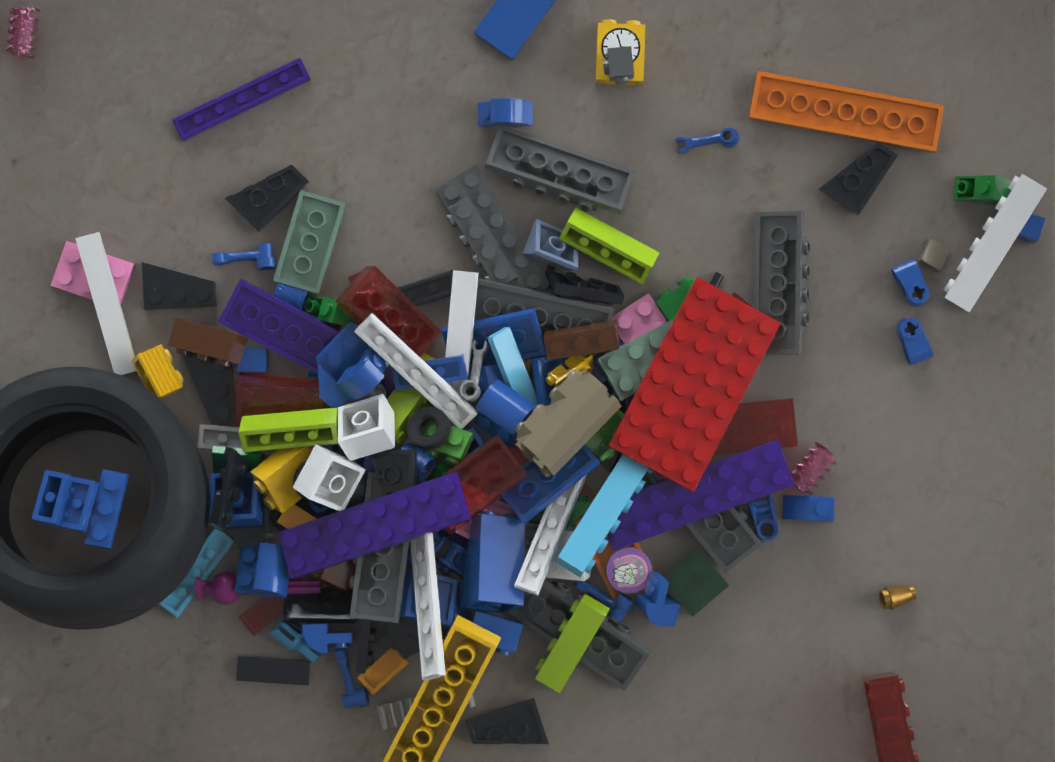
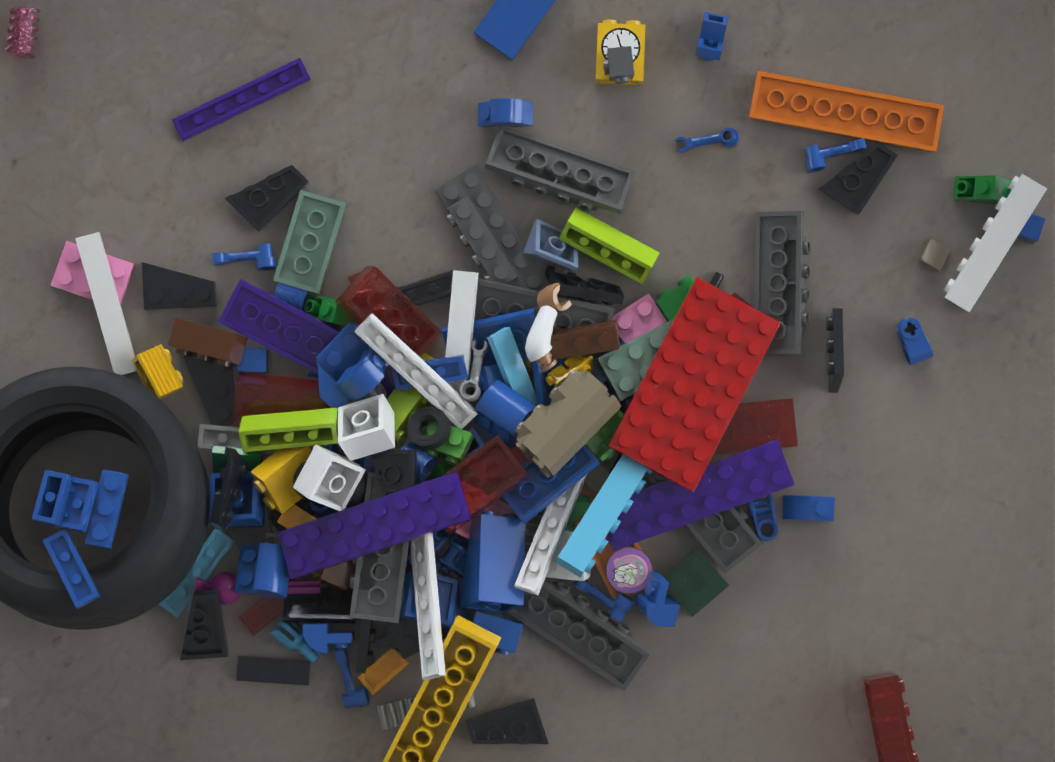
(71, 568): none -> blue plate
(205, 628): none -> black wing
(539, 336): none -> piece
(572, 642): lime brick -> none
(711, 36): none -> blue brick
(813, 468): clear pink piece -> none
(815, 157): none -> blue brick
(835, 348): none -> black wing
(896, 596): pearl gold cone -> none
(908, 278): blue piece -> none

